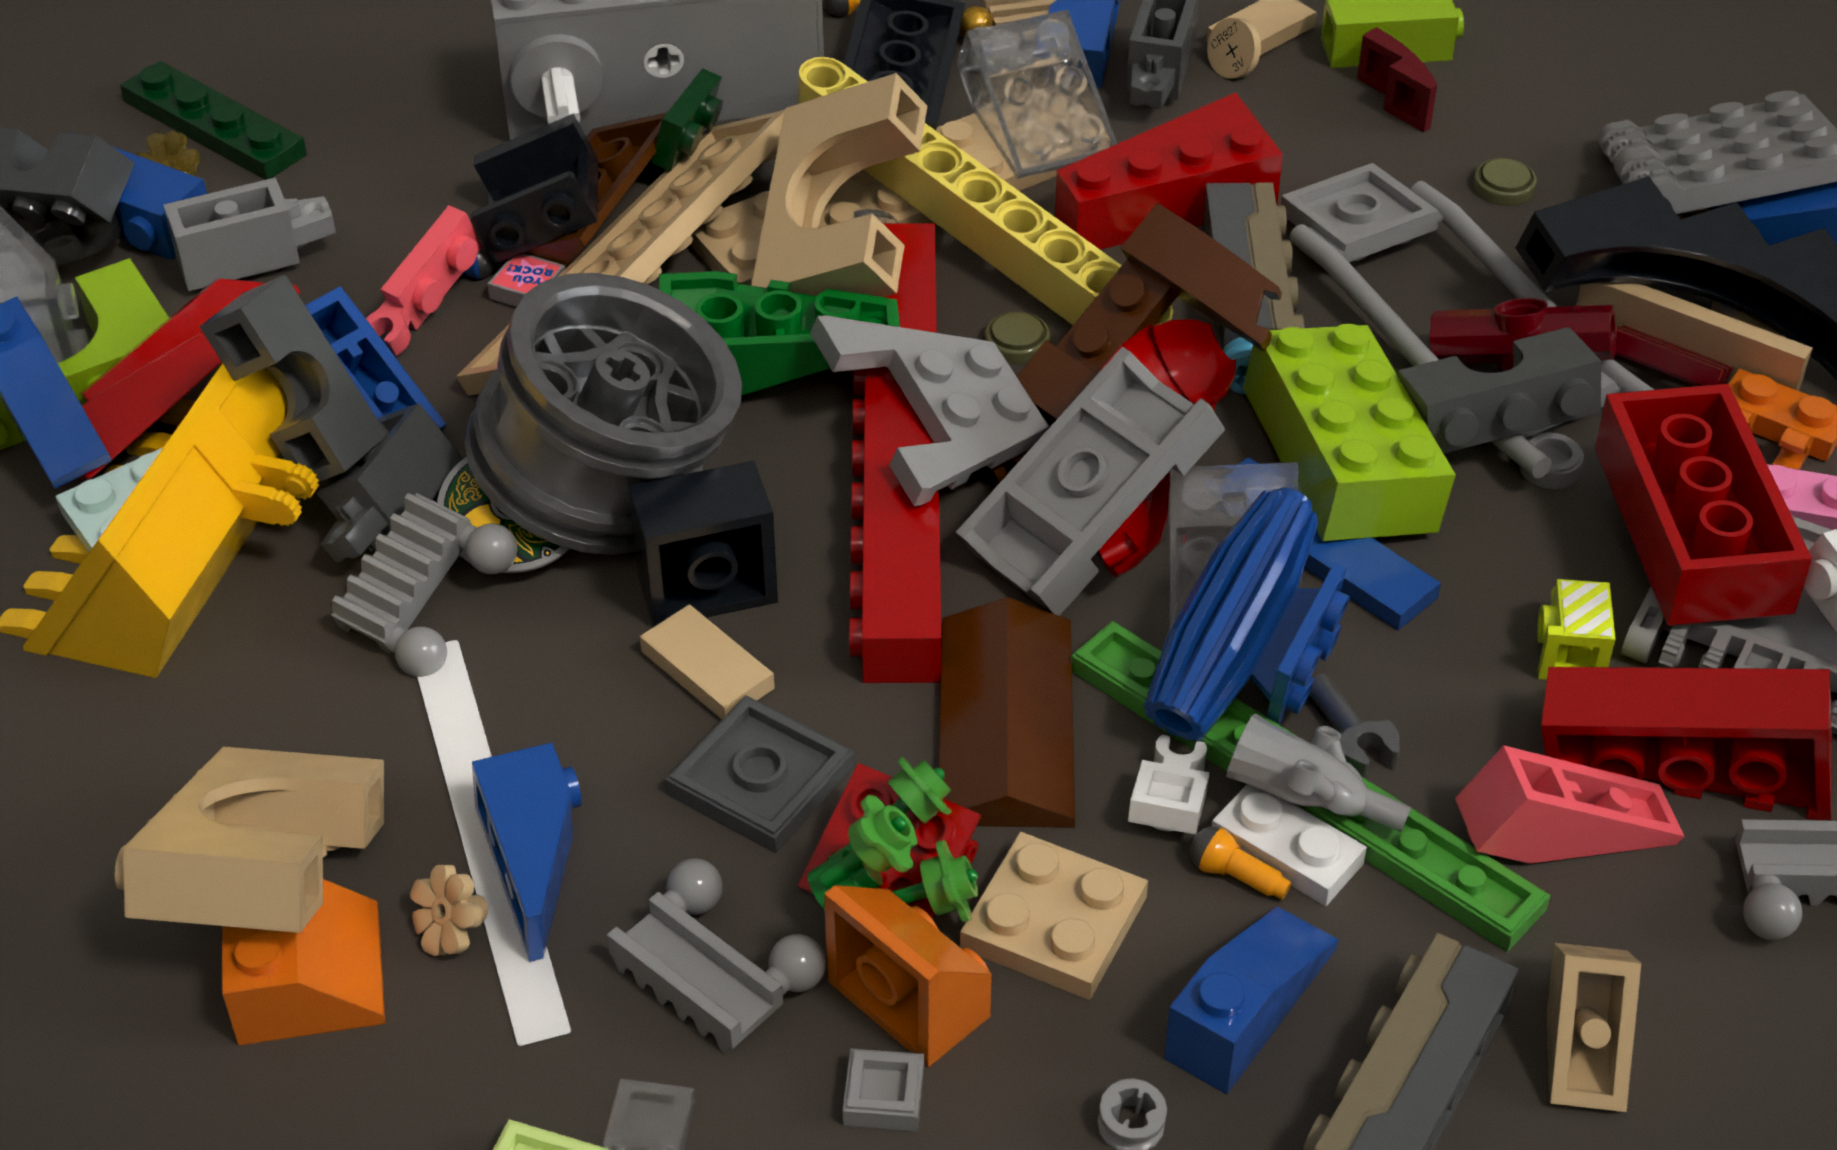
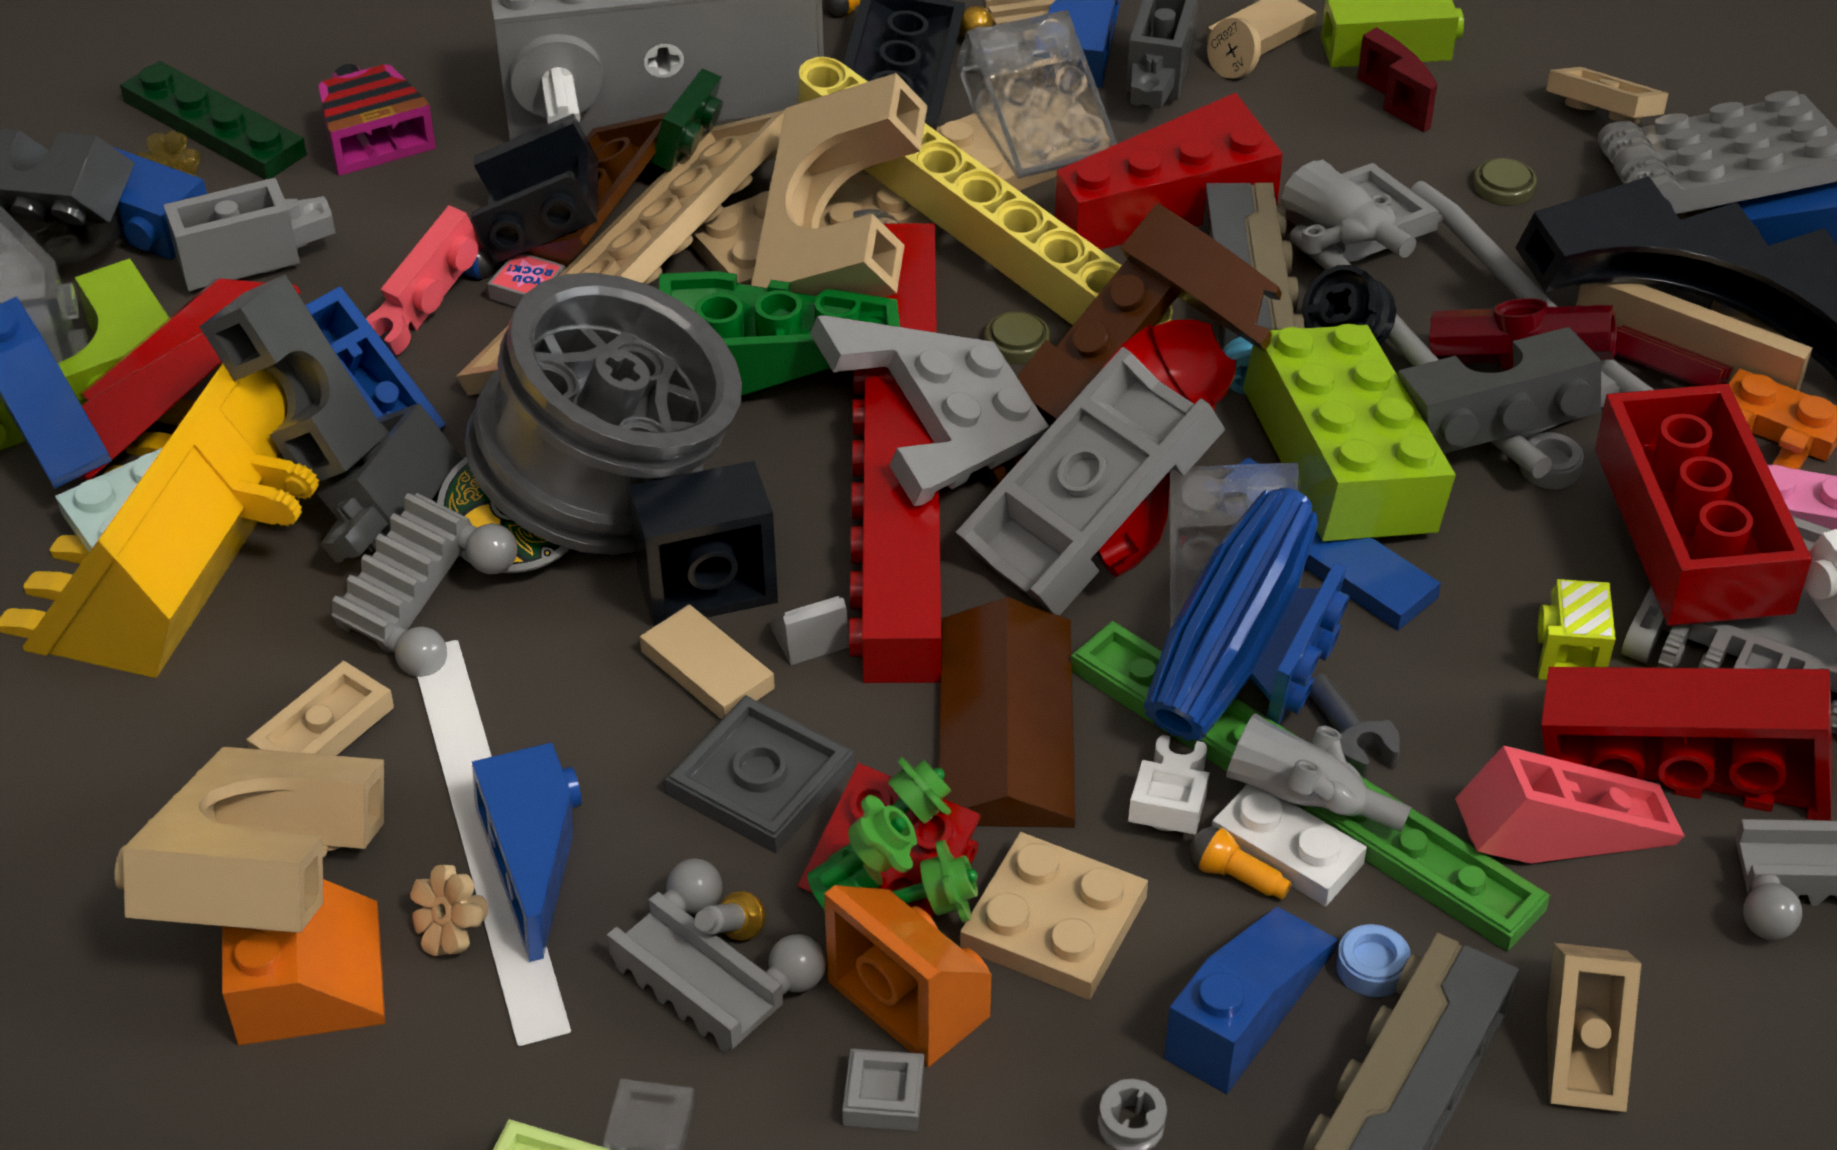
(326, 714): none -> tan plate
(373, 117): none -> torso
(738, 916): none -> piece
(812, 630): none -> light grey slope
(1342, 208): none -> light grey piece
(1345, 285): none -> black wheel
(1372, 960): none -> light blue tile
(1592, 89): none -> tan plate

